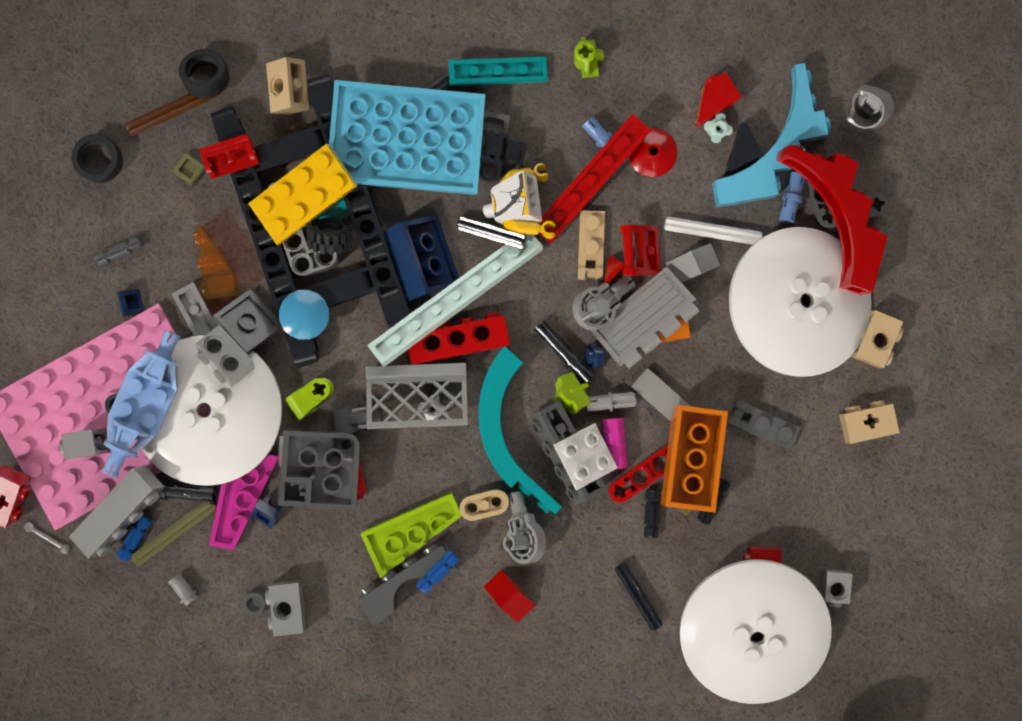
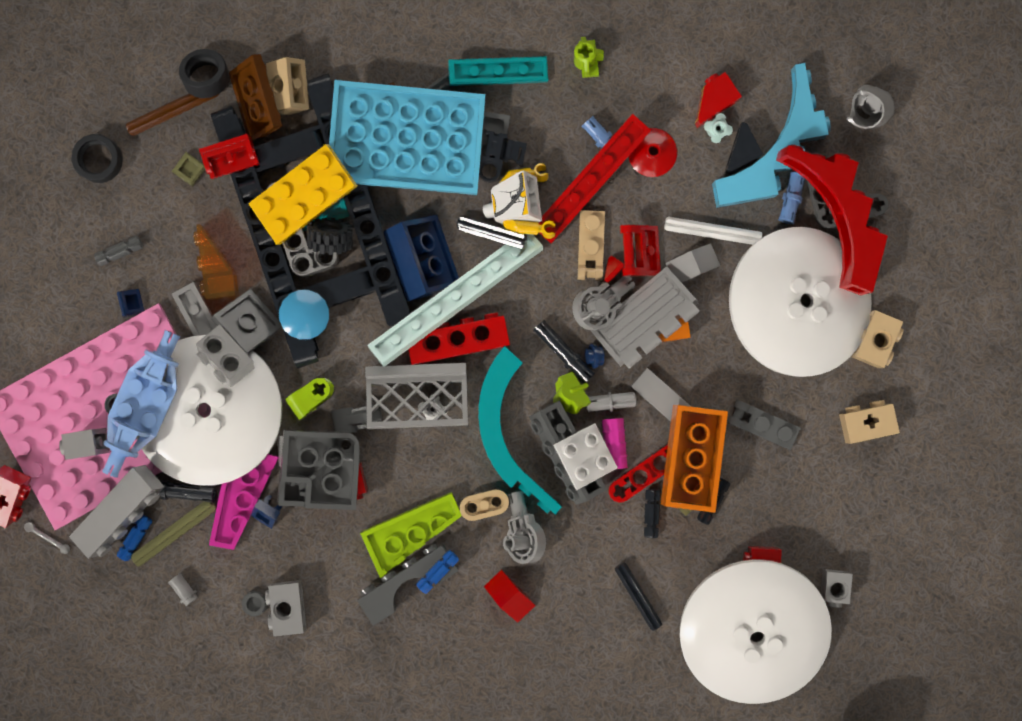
(255, 98): none -> reddish brown plate

